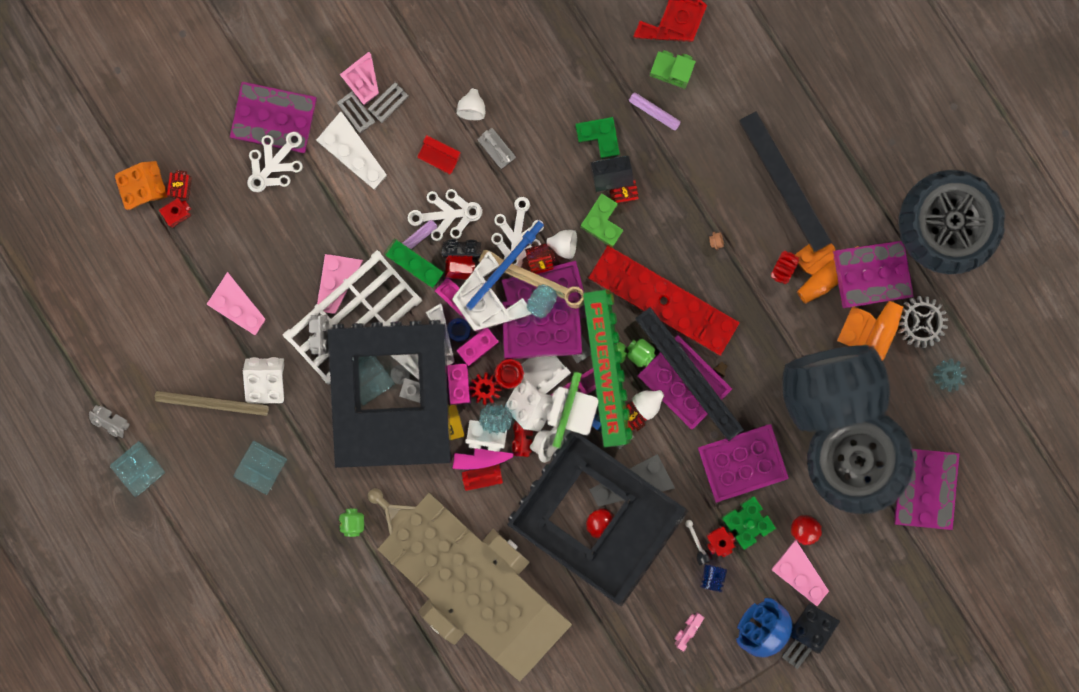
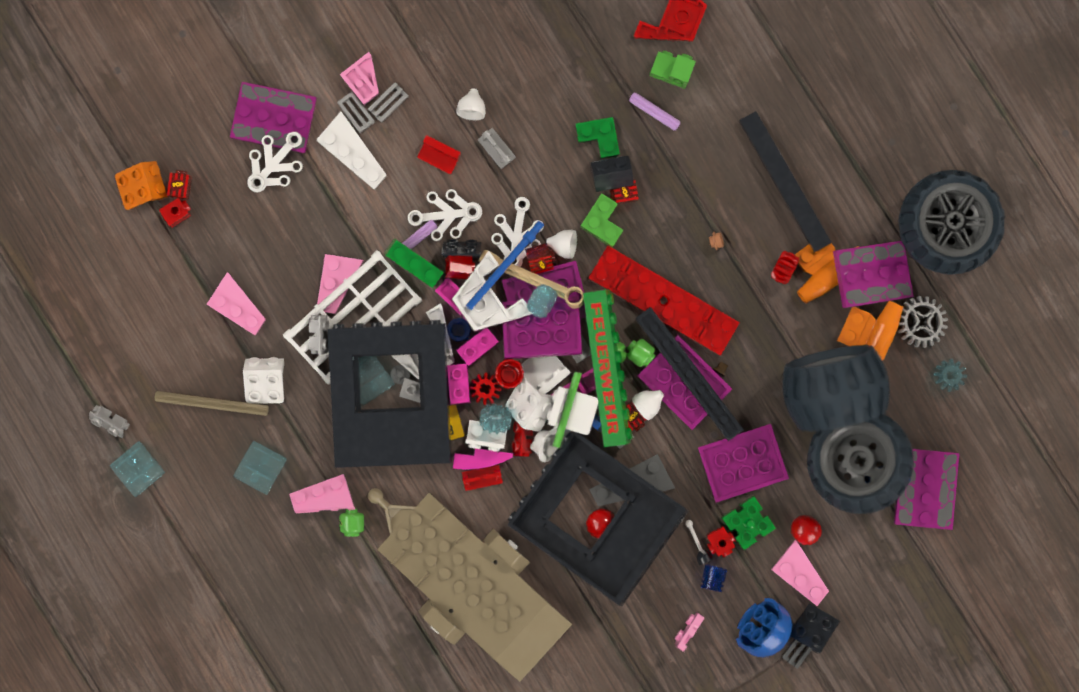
(326, 495): none -> bright pink wing

